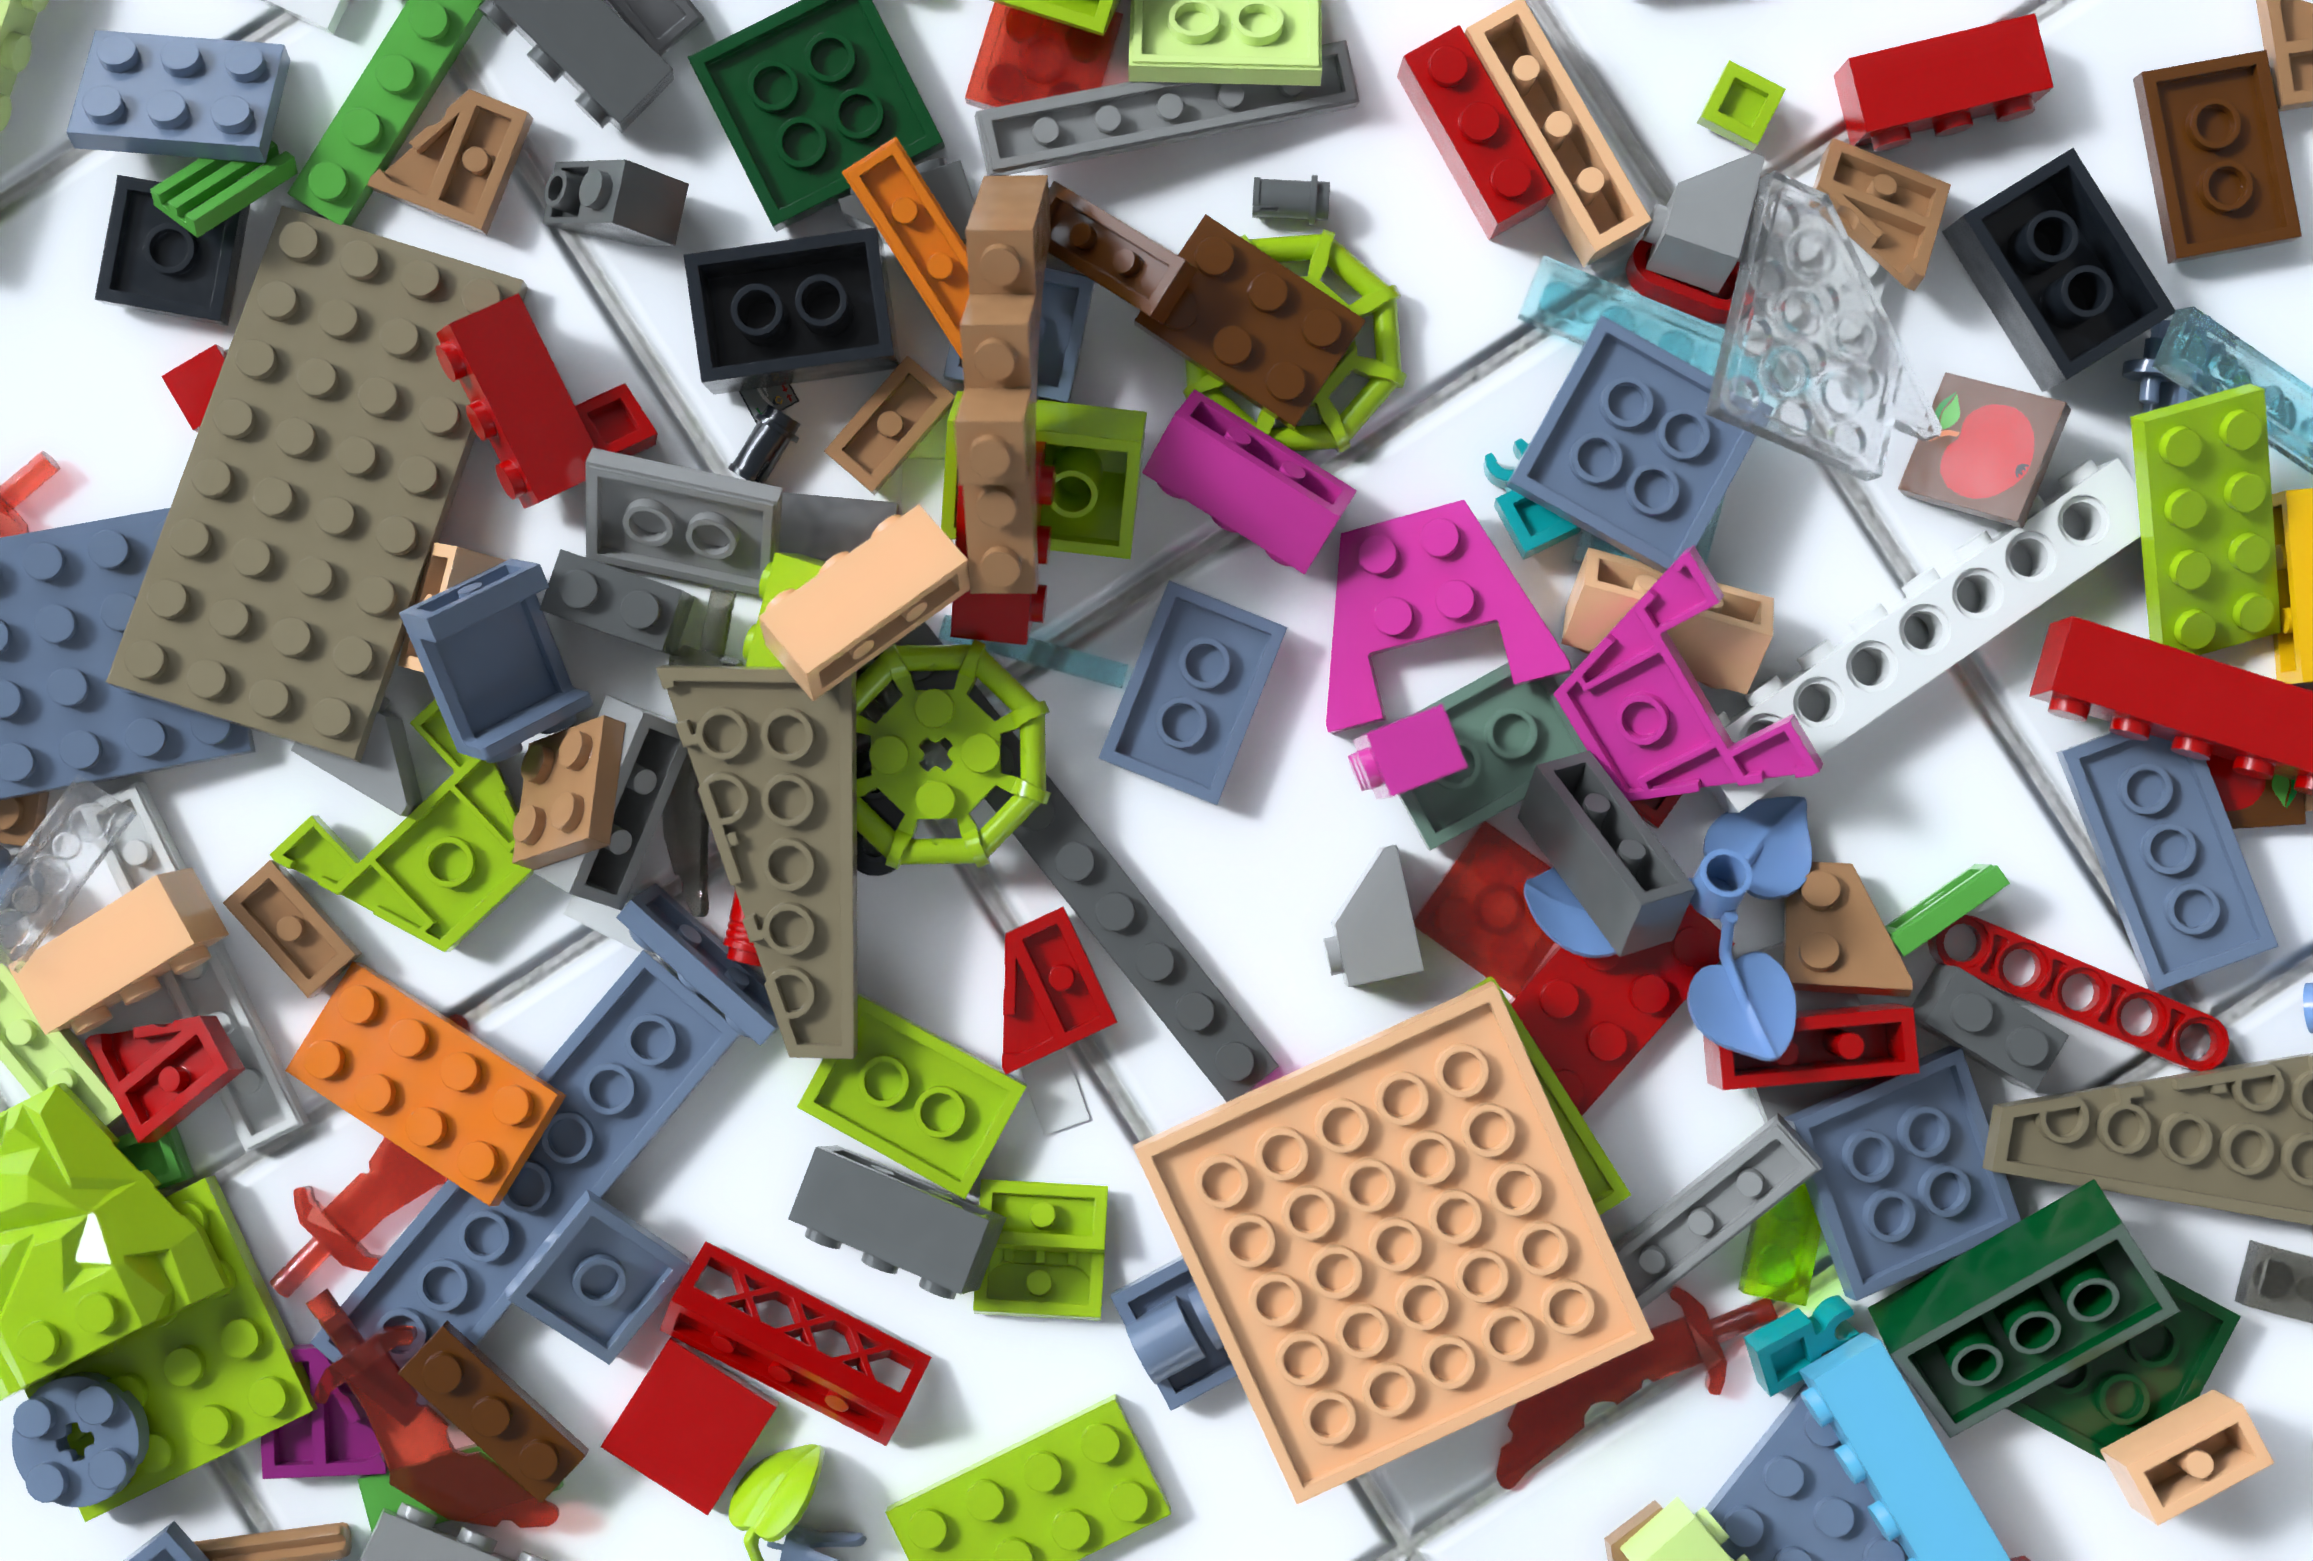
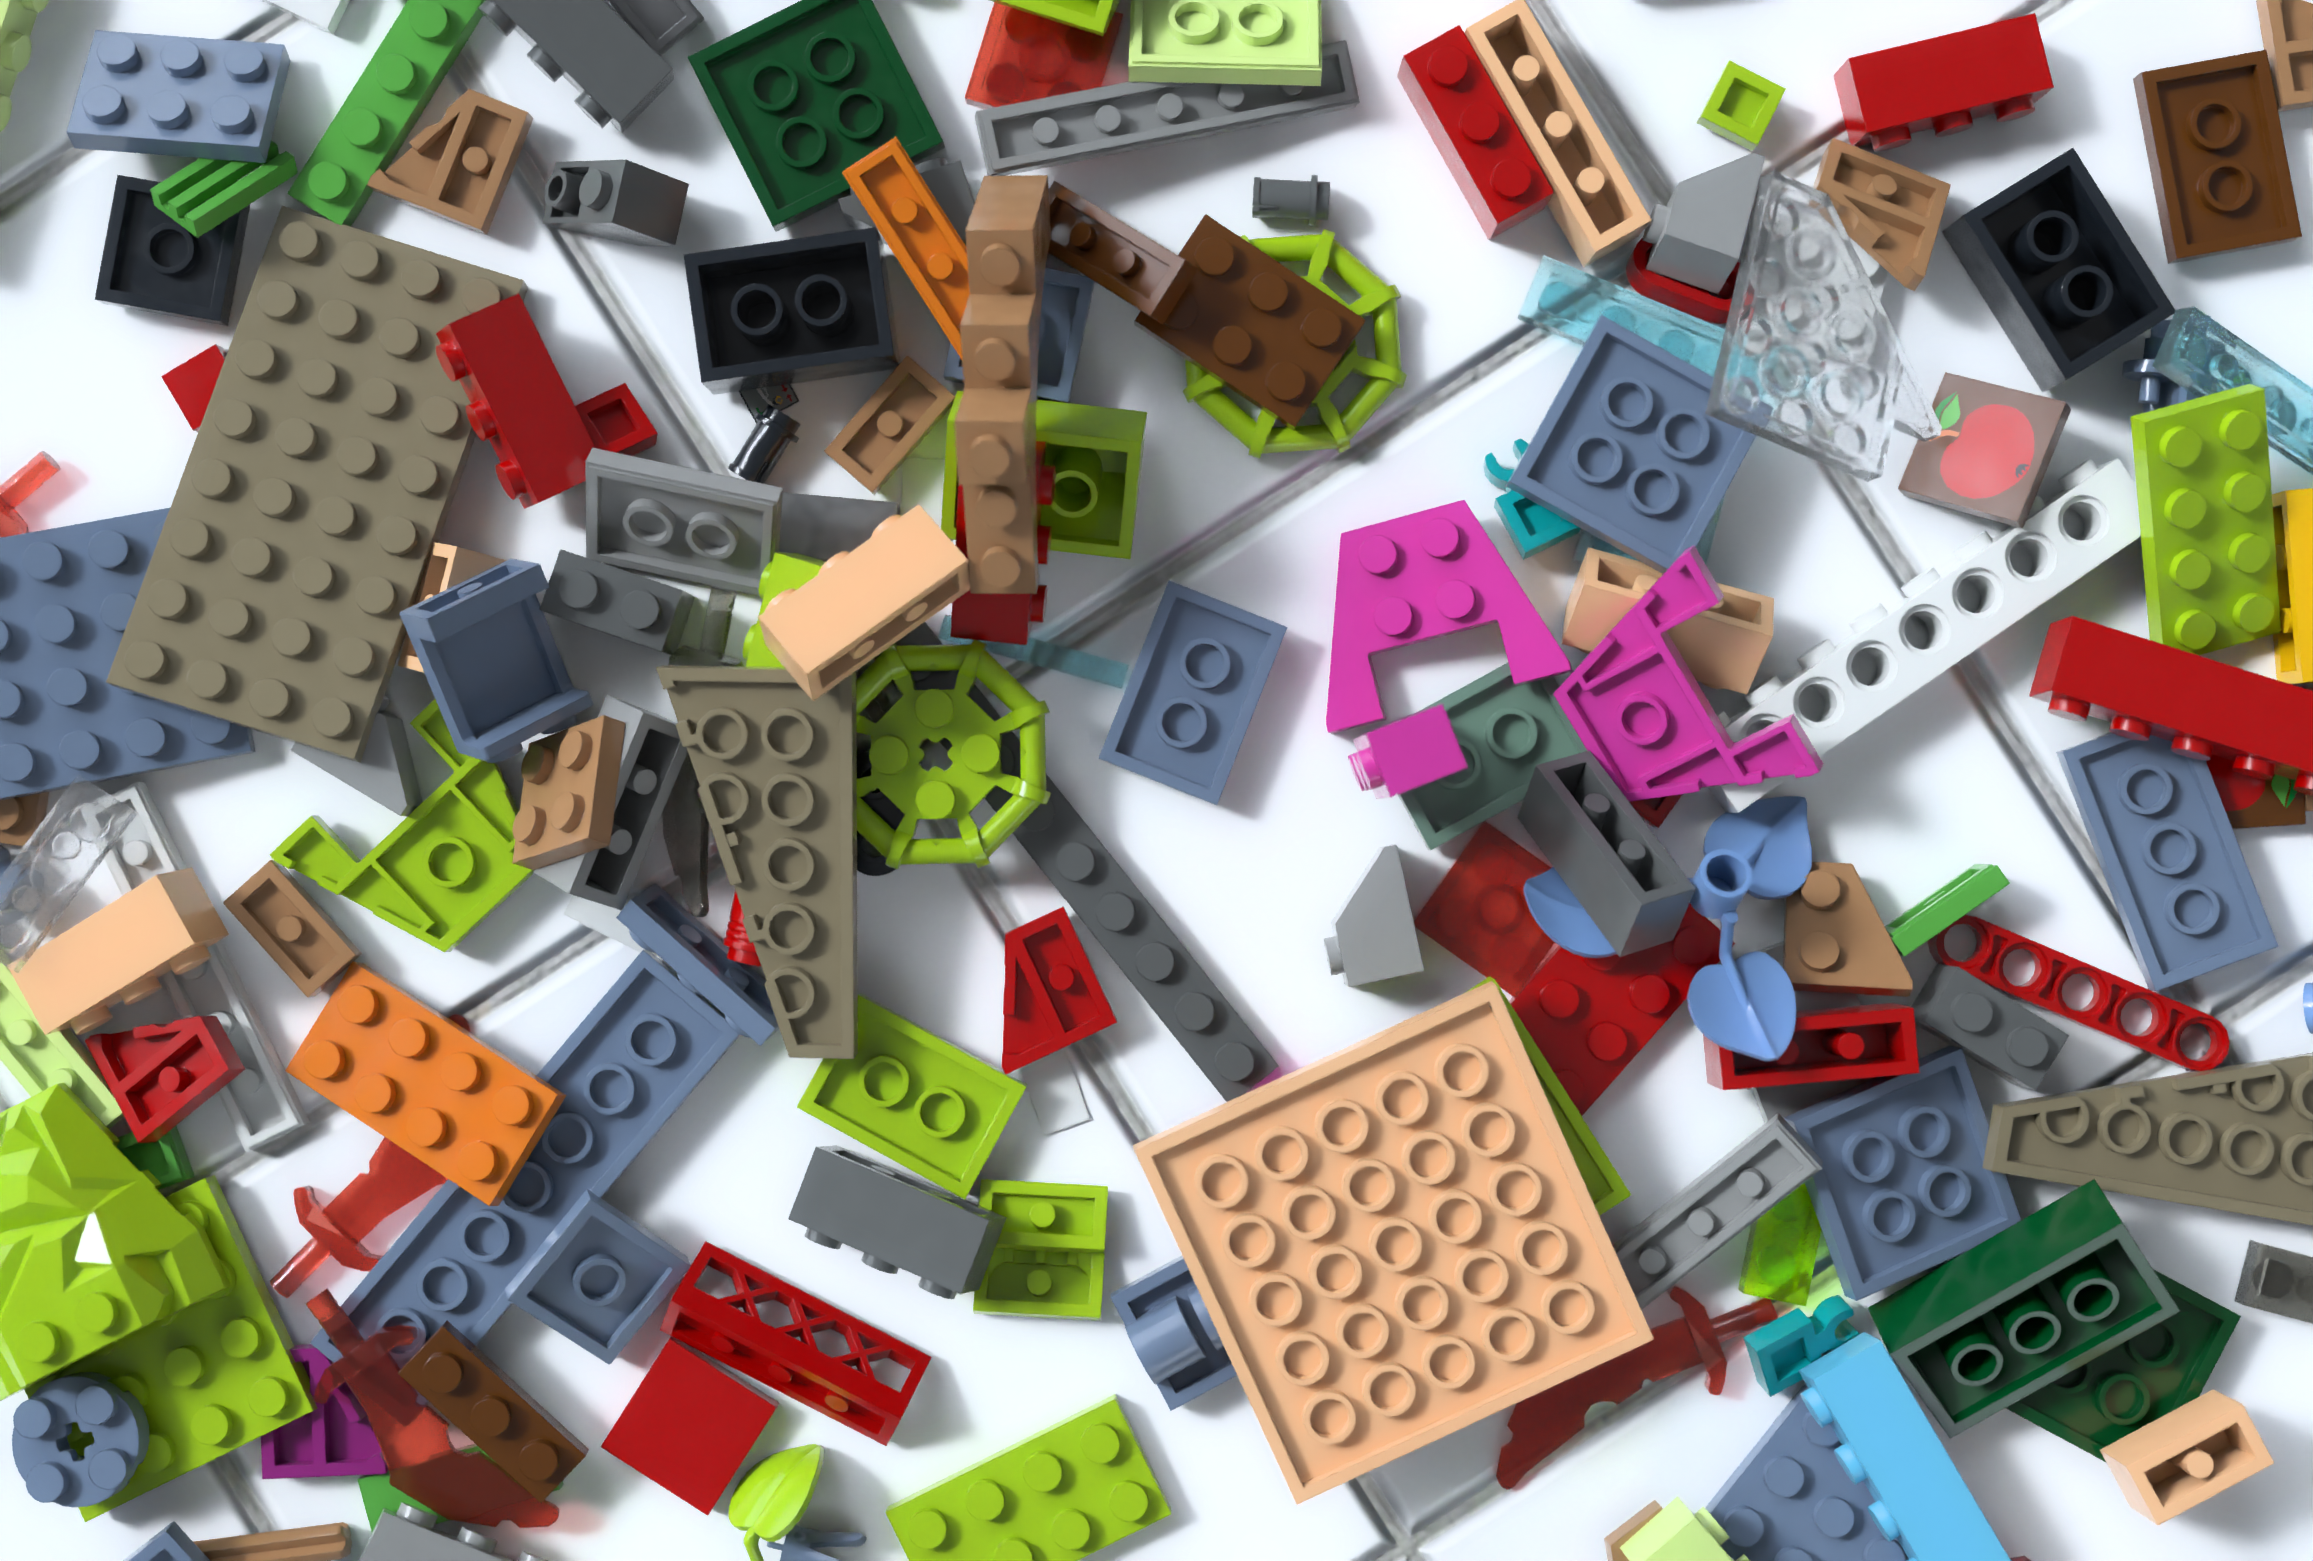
(1248, 482): dark pink brick -> none

